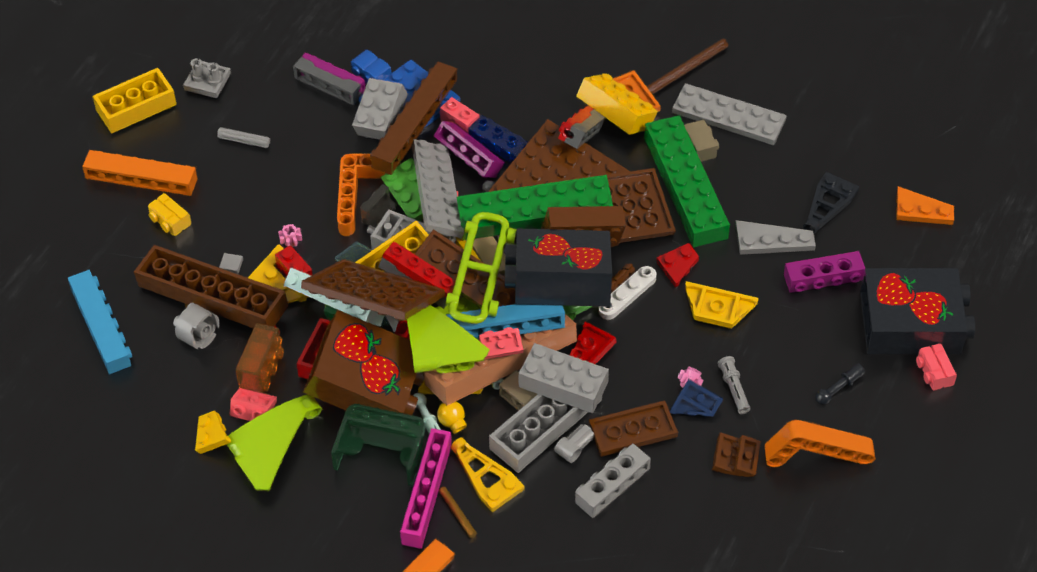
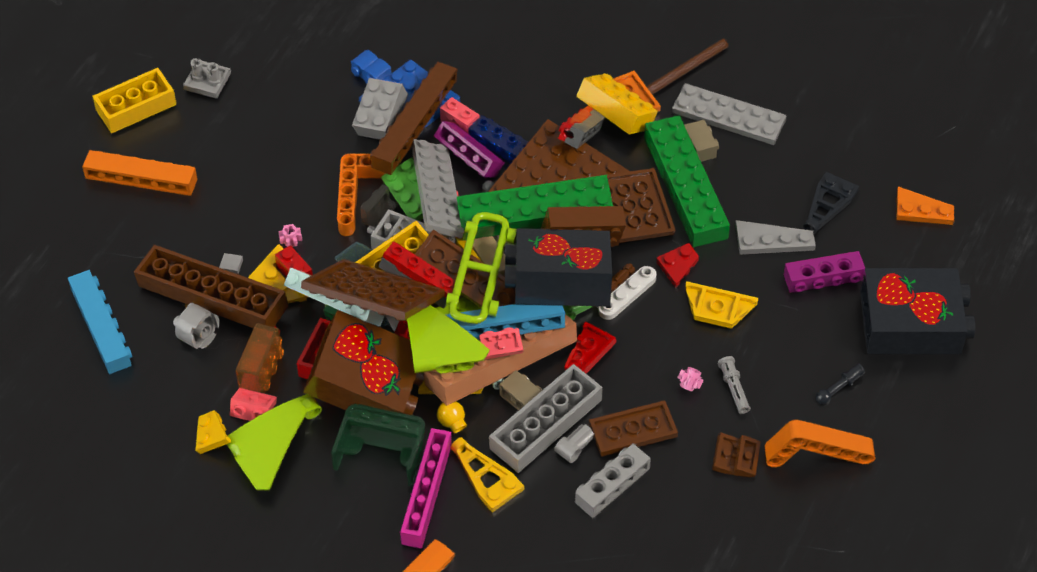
(169, 215): yellow brick -> none
(243, 137): light grey axle -> none
(329, 78): dark grey piece -> none
(429, 420): light aqua pin -> none
(457, 512): pearl gold bar -> none
(563, 378): light grey brick -> none
(696, 400): dark blue wing -> none
(936, 367): coral brick -> none

